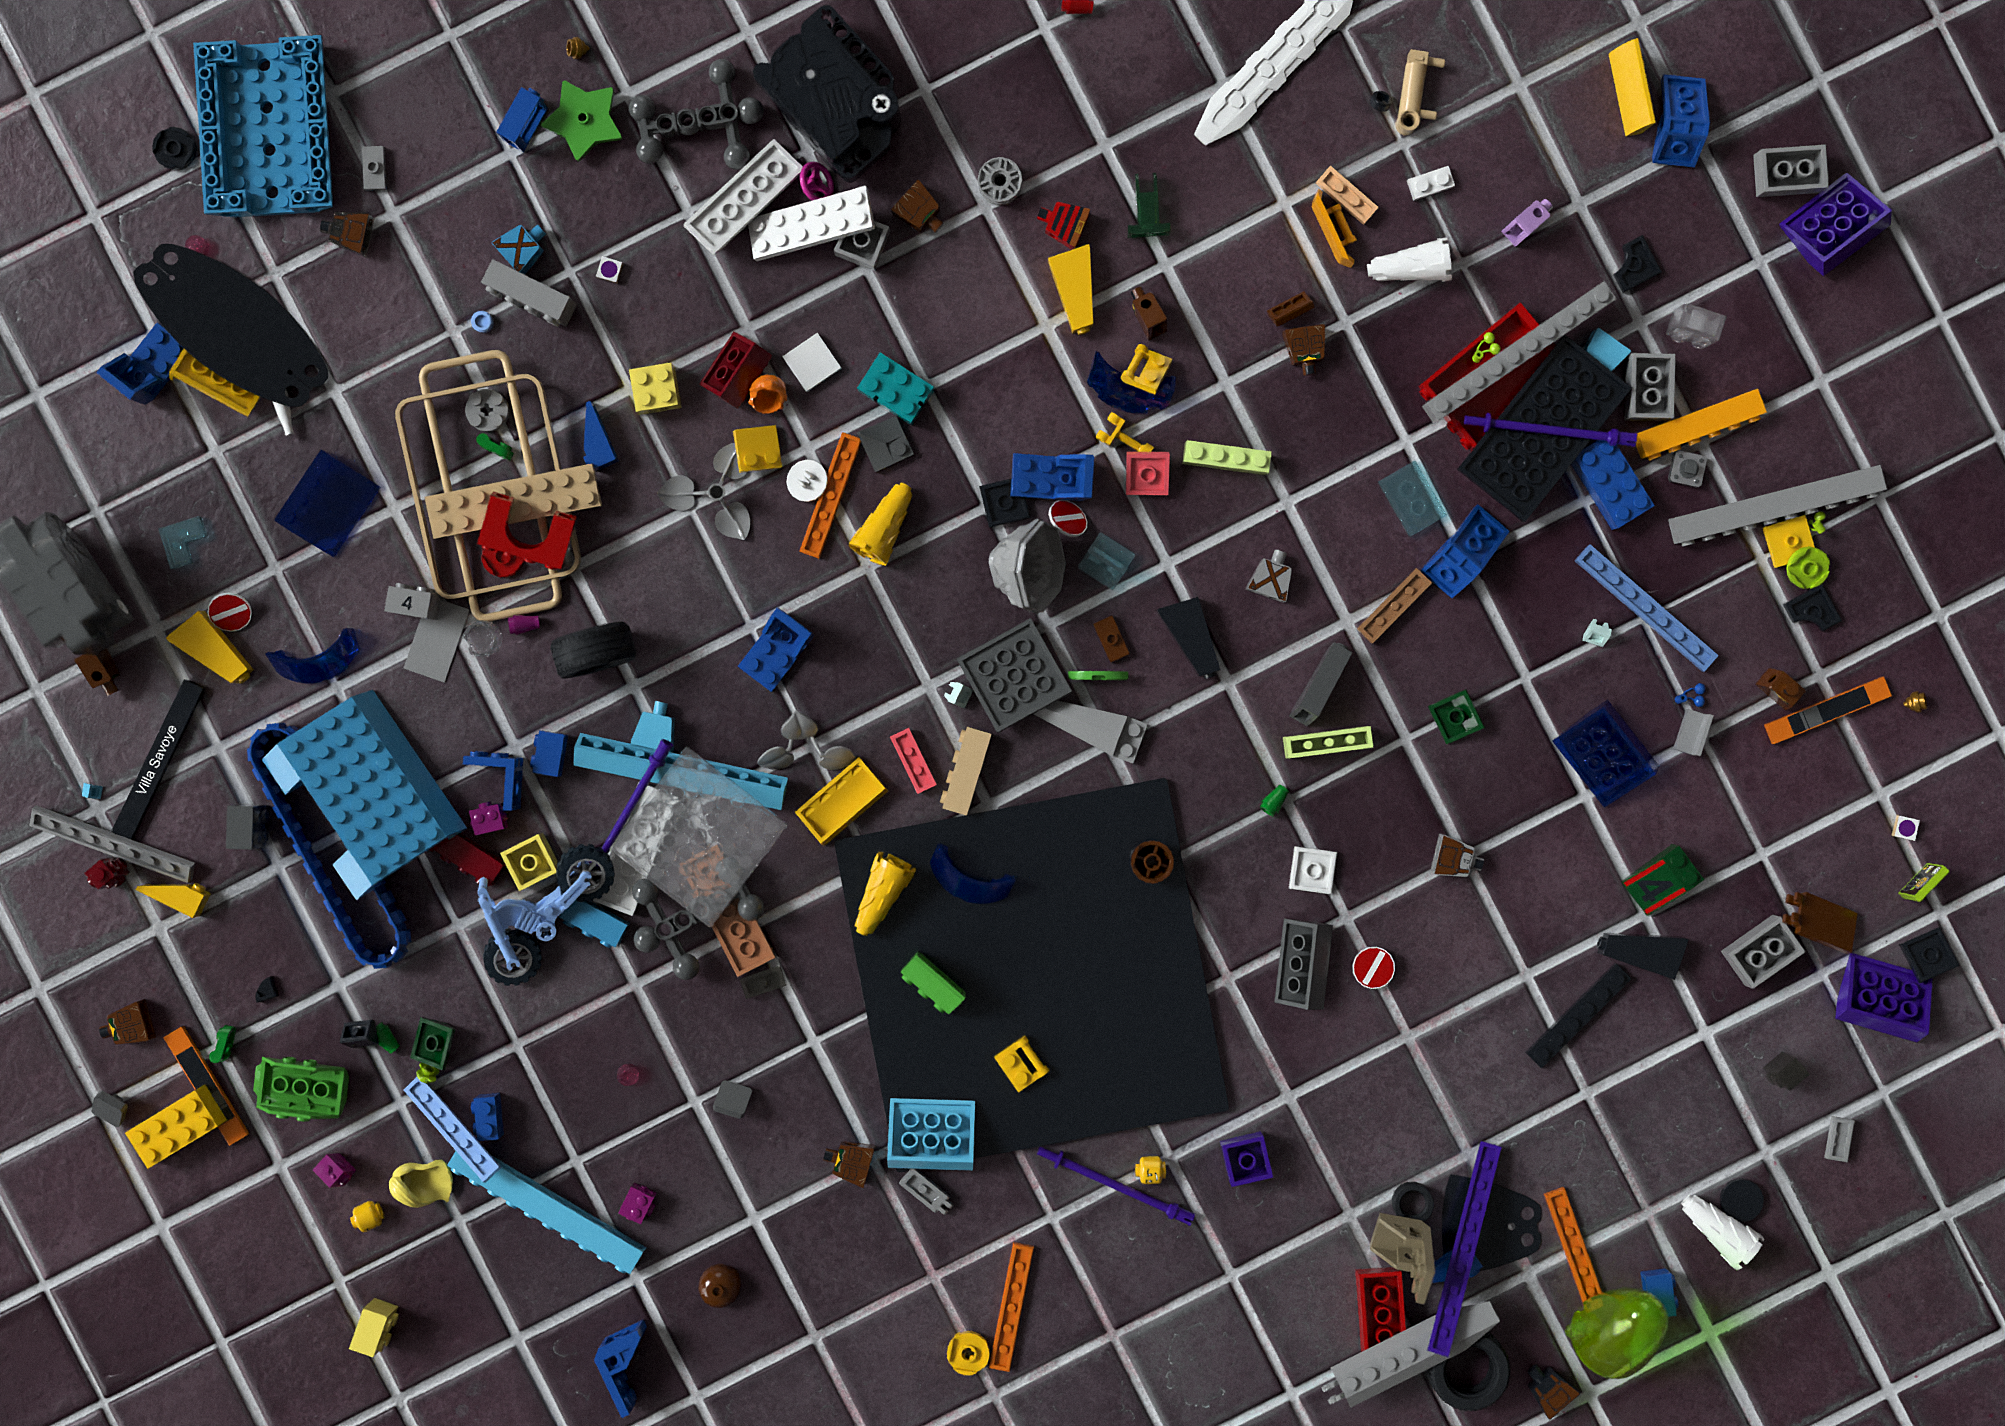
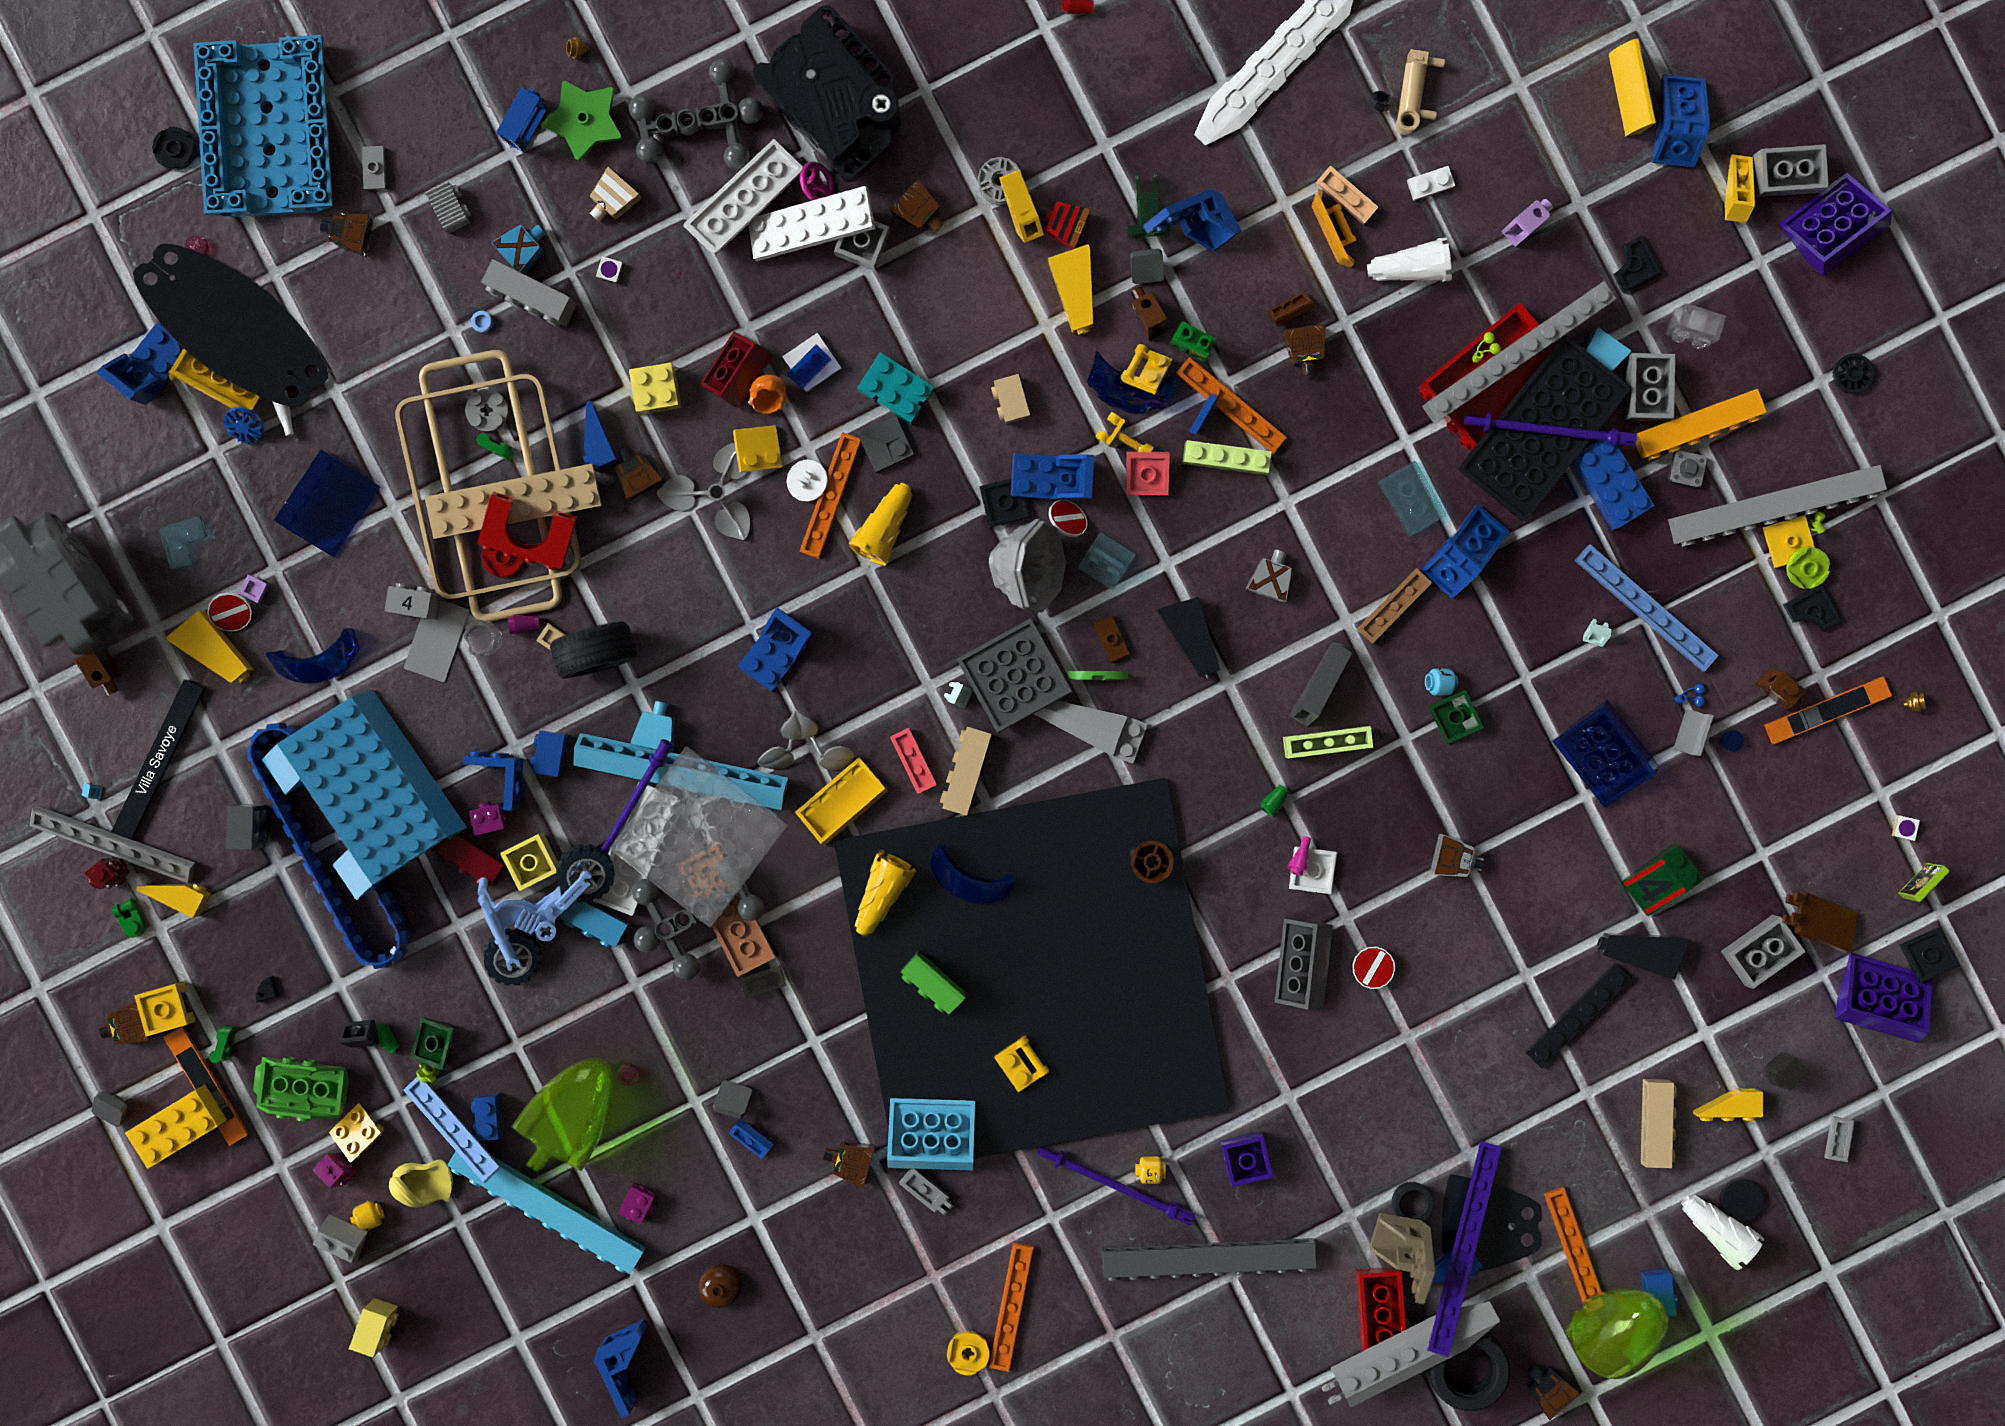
(134, 925): none -> green plate
(163, 1009): none -> yellow panel
(243, 425): none -> blue wheel
(253, 588): none -> lavender plate
(340, 1239): none -> light grey slope
(355, 1132): none -> yellow hinge
(448, 207): none -> light grey brick
(548, 635): none -> tan tile
(569, 1114): none -> clear neon green windscreen
(612, 196): none -> tan torso
(636, 474): none -> torso
(750, 1138): none -> blue plate
(809, 367): none -> clear blue plate
(1011, 399): none -> tan brick
(1021, 207): none -> yellow slope
(1147, 266): none -> dark grey piece
(1193, 339): none -> green hips
(1205, 411): none -> blue tile
(1208, 1258): none -> dark grey brick
(1210, 216): none -> blue bracket
(1231, 405): none -> orange tile
(1299, 862): none -> dark pink cone
(1441, 681): none -> medium azure head
(1657, 1123): none -> tan brick
(1732, 740): none -> clear blue plate
(1735, 1103): none -> yellow slope
(1740, 189): none -> yellow slope
(1853, 373): none -> black wheel

